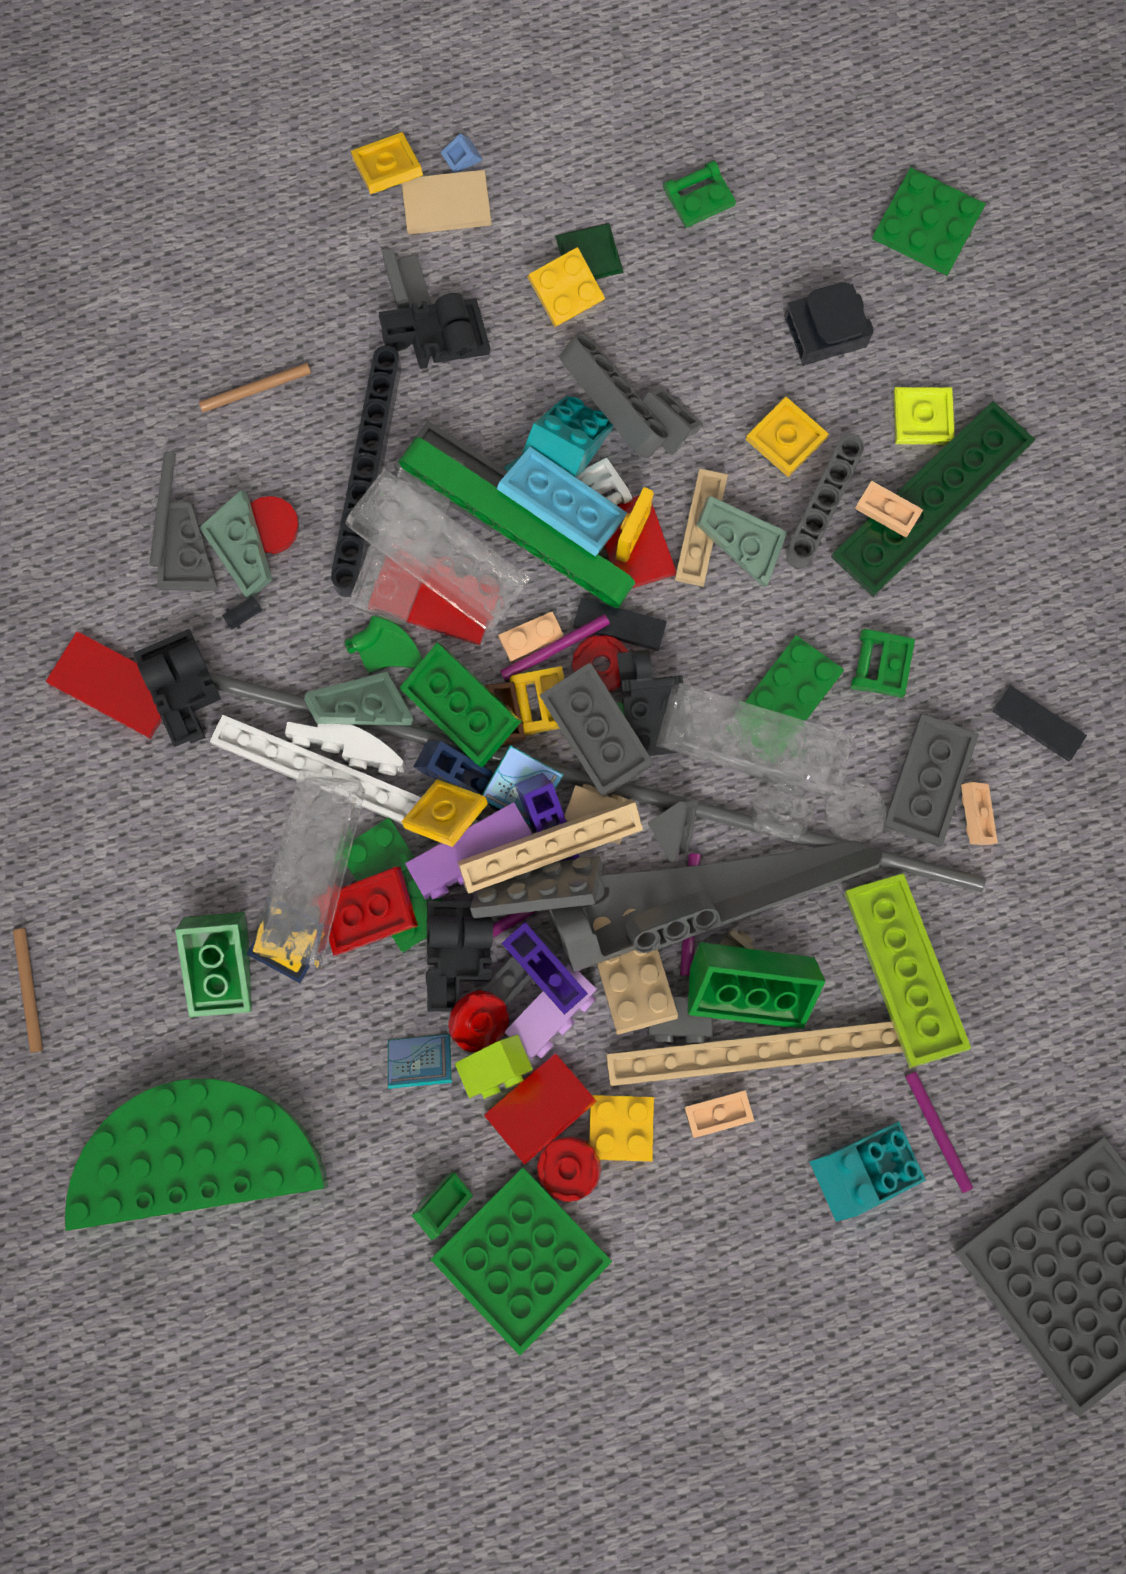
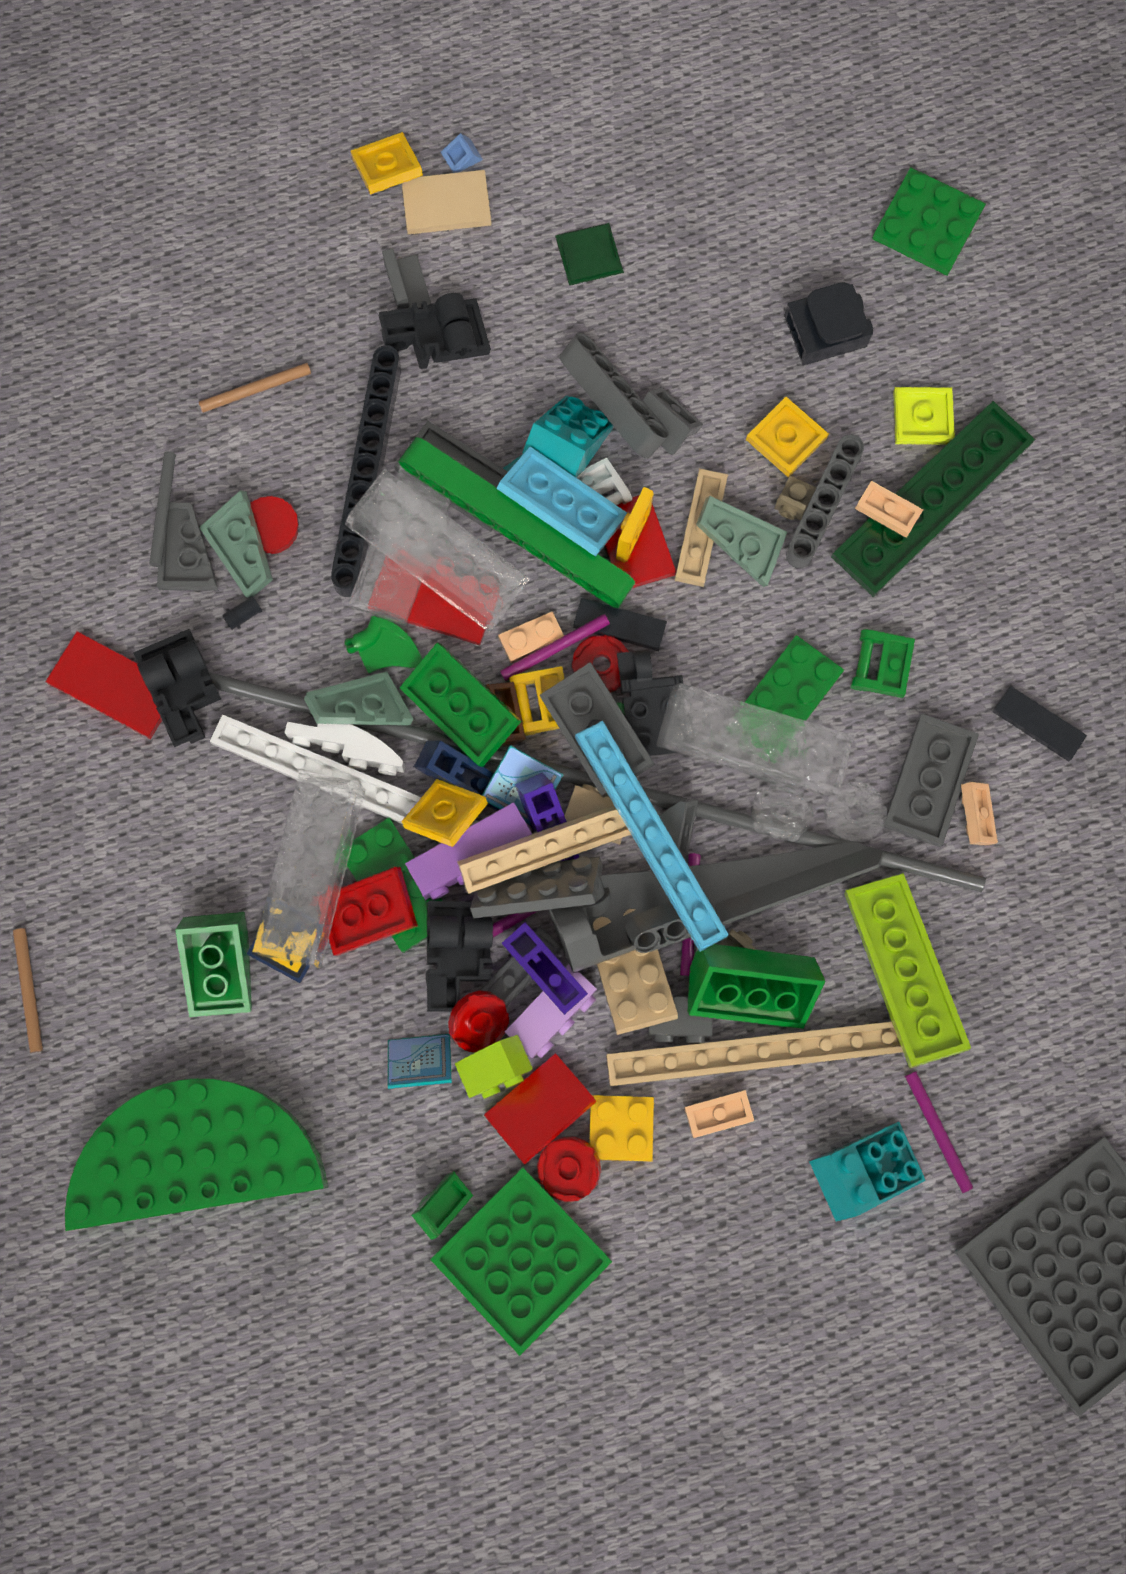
(566, 287): yellow plate -> none
(651, 836): none -> medium azure tile
(703, 201): green plate -> none
(794, 498): none -> dark tan bracket

